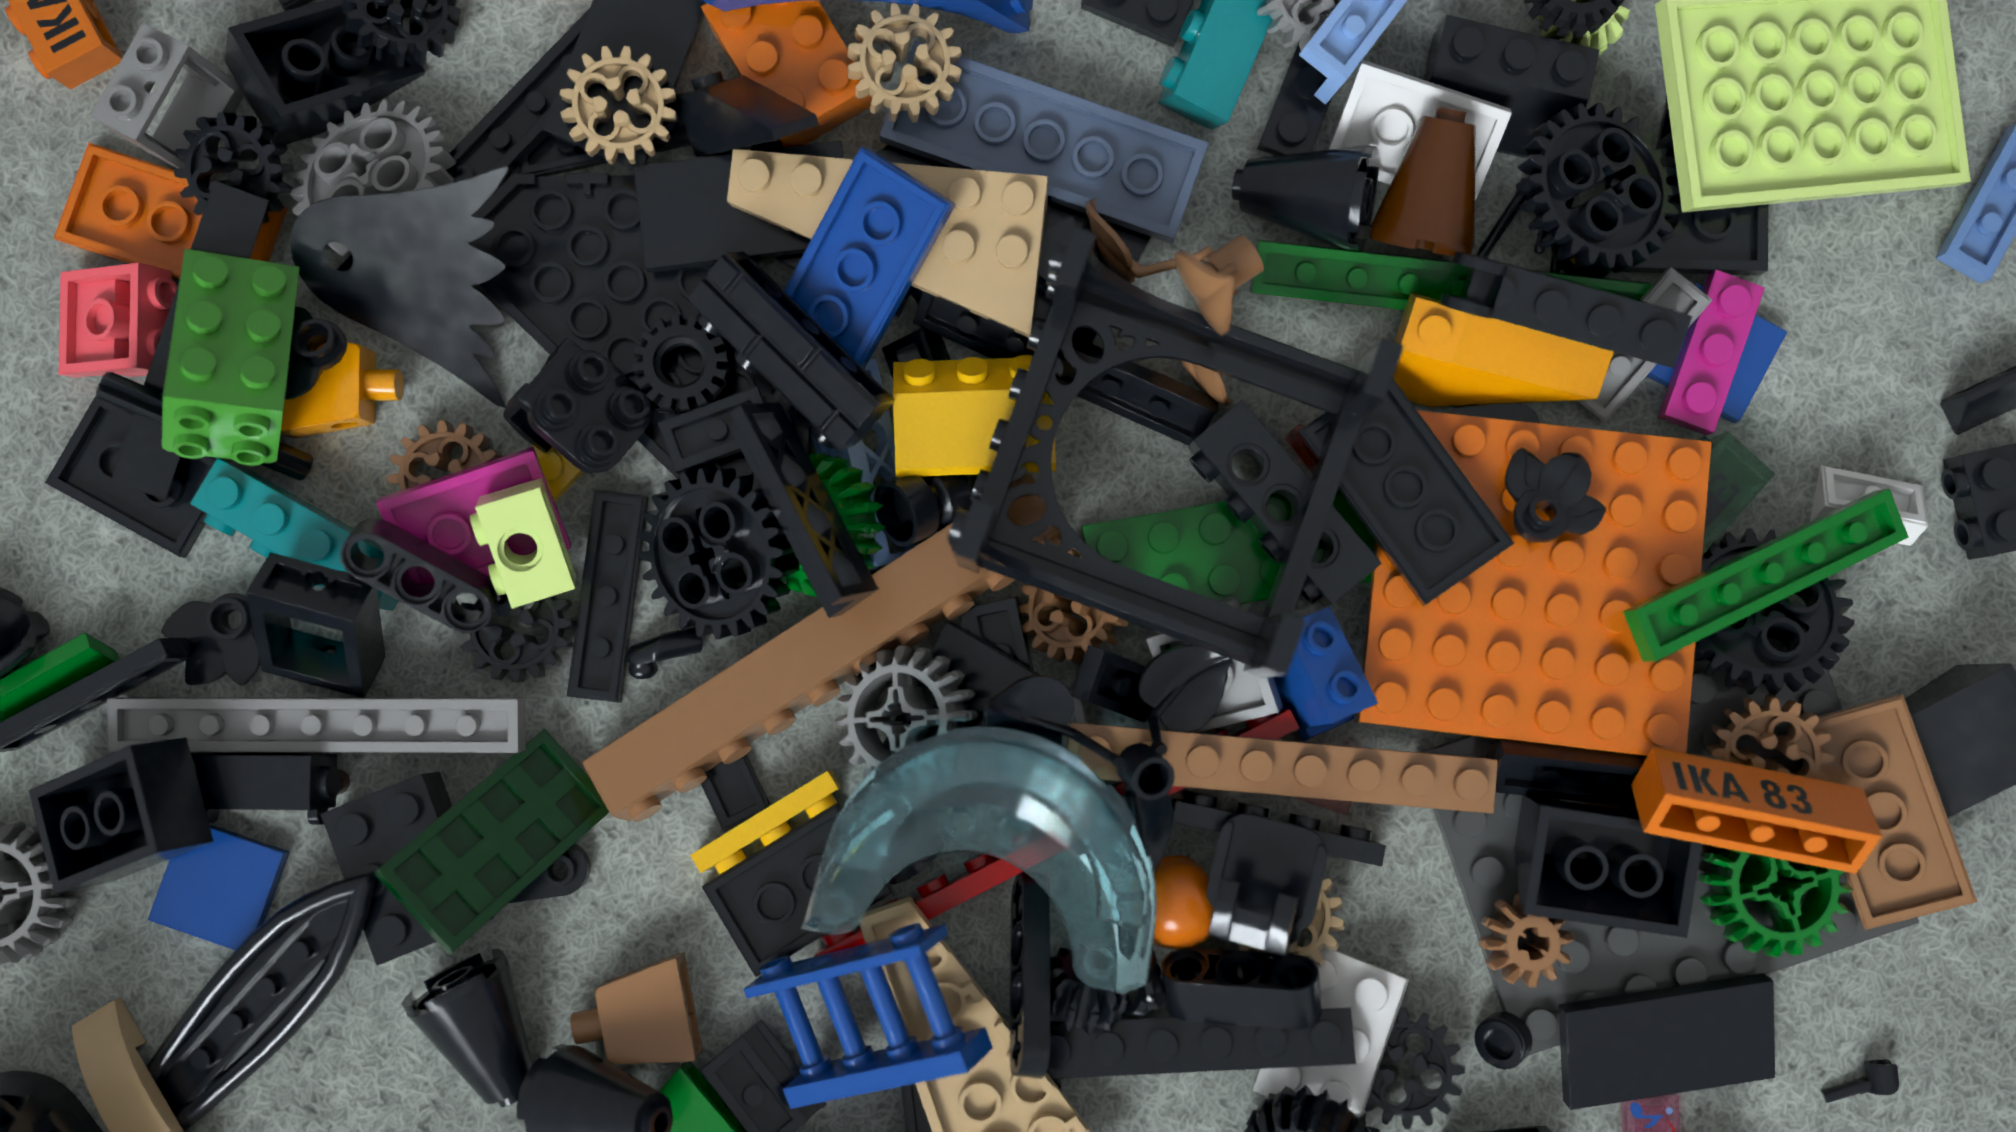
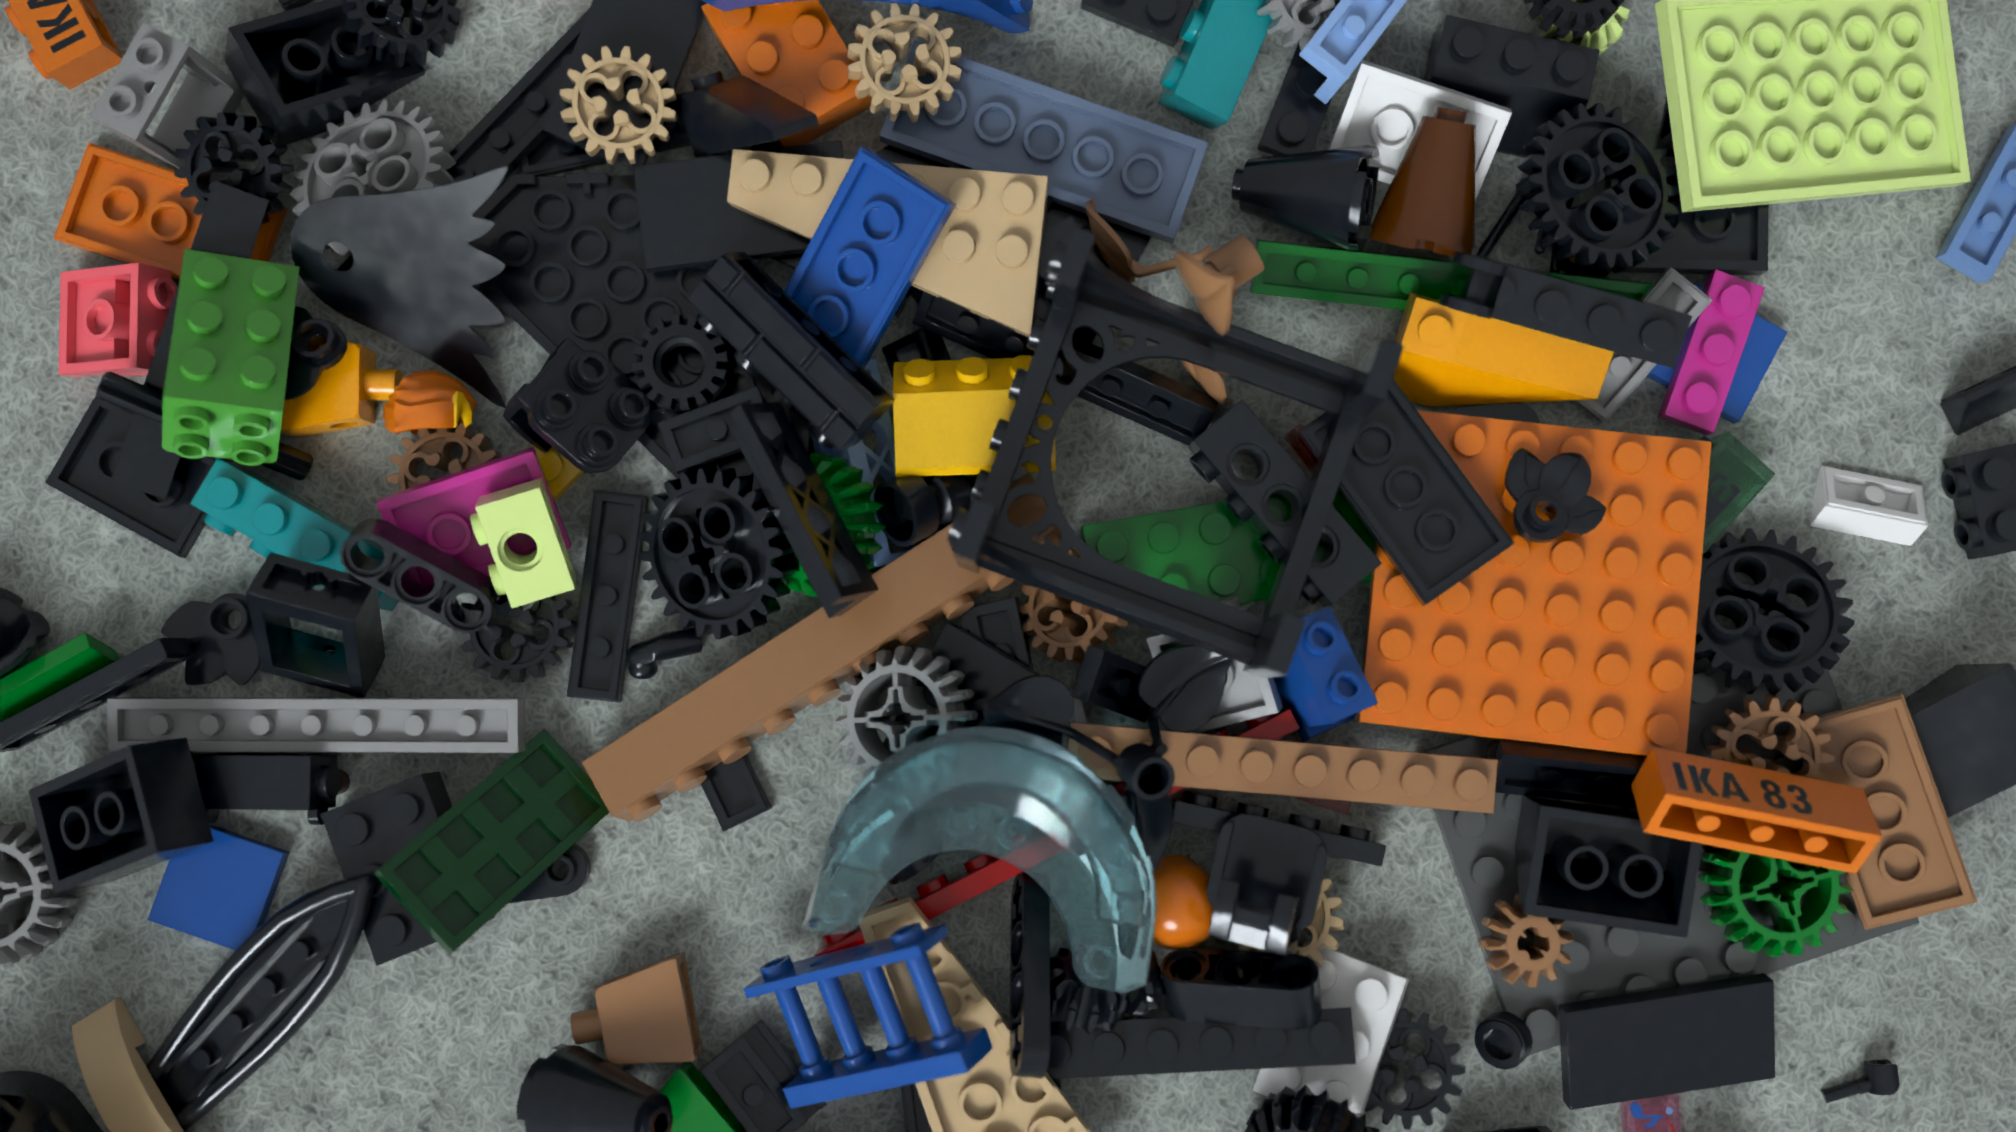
(428, 401): none -> orange hair
(476, 1025): black cone -> none
(768, 824): yellow plate -> none
(770, 892): black tile -> none
(1764, 575): green plate -> none

